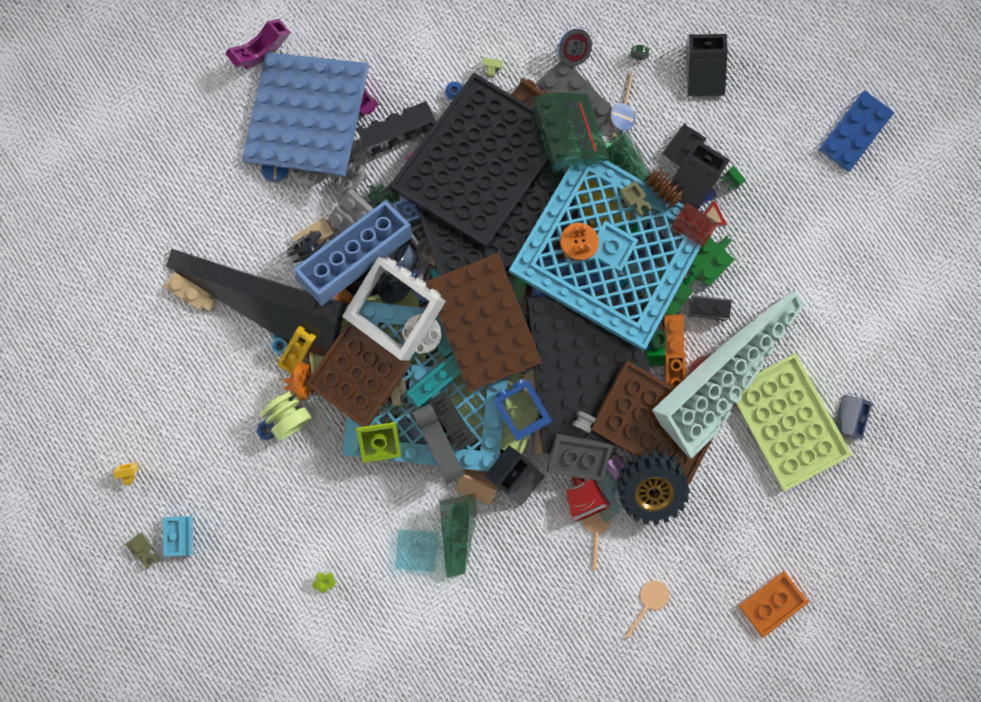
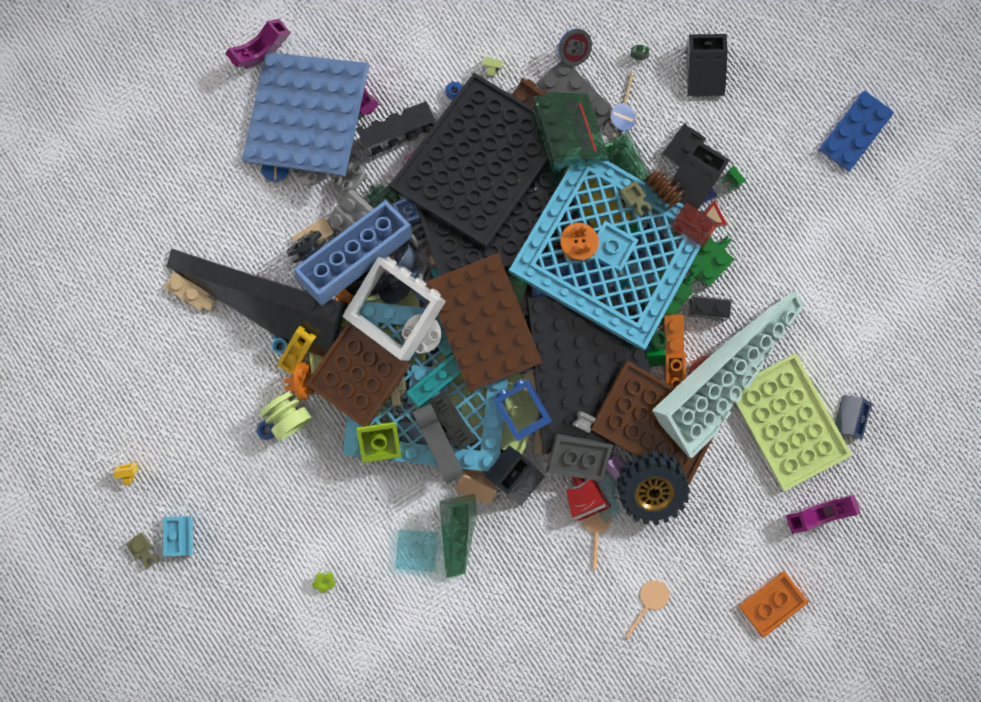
(822, 512): none -> magenta arch

